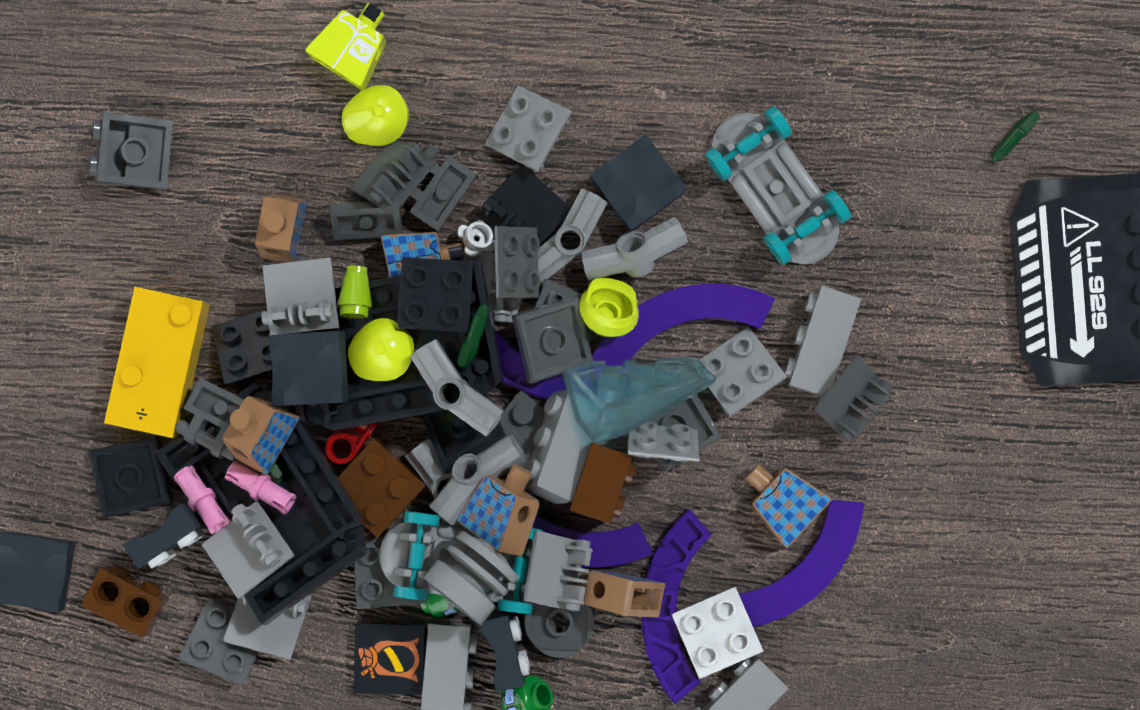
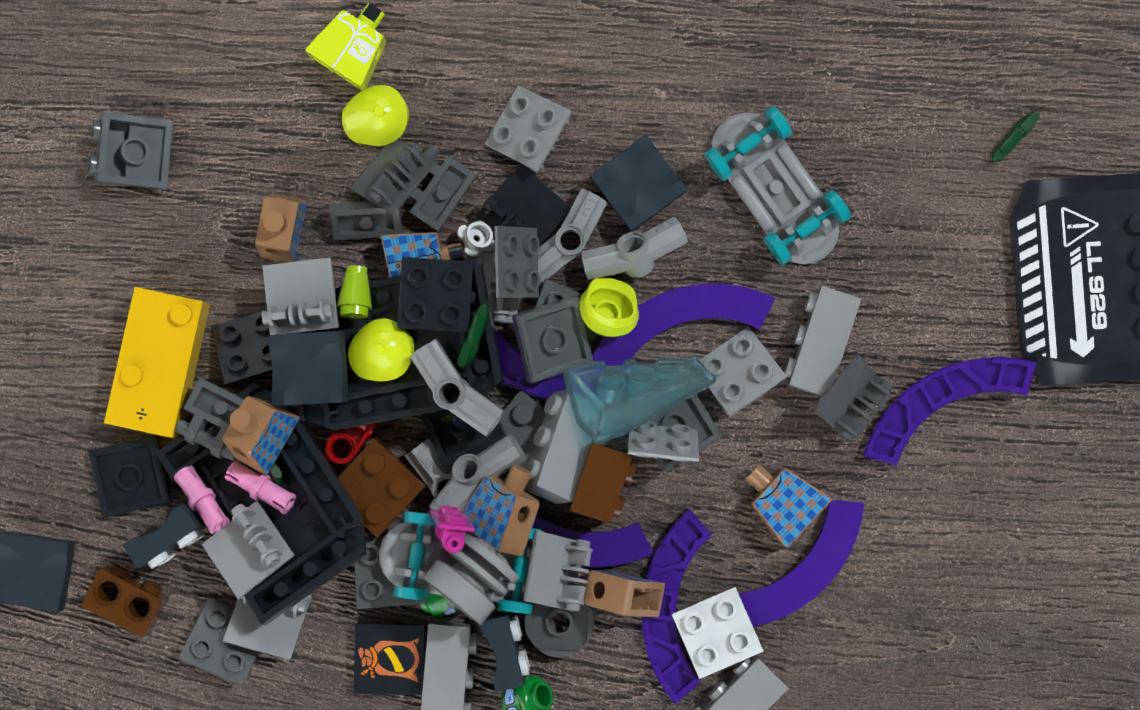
(451, 527): none -> dark pink hinge
(939, 389): none -> dark purple tile

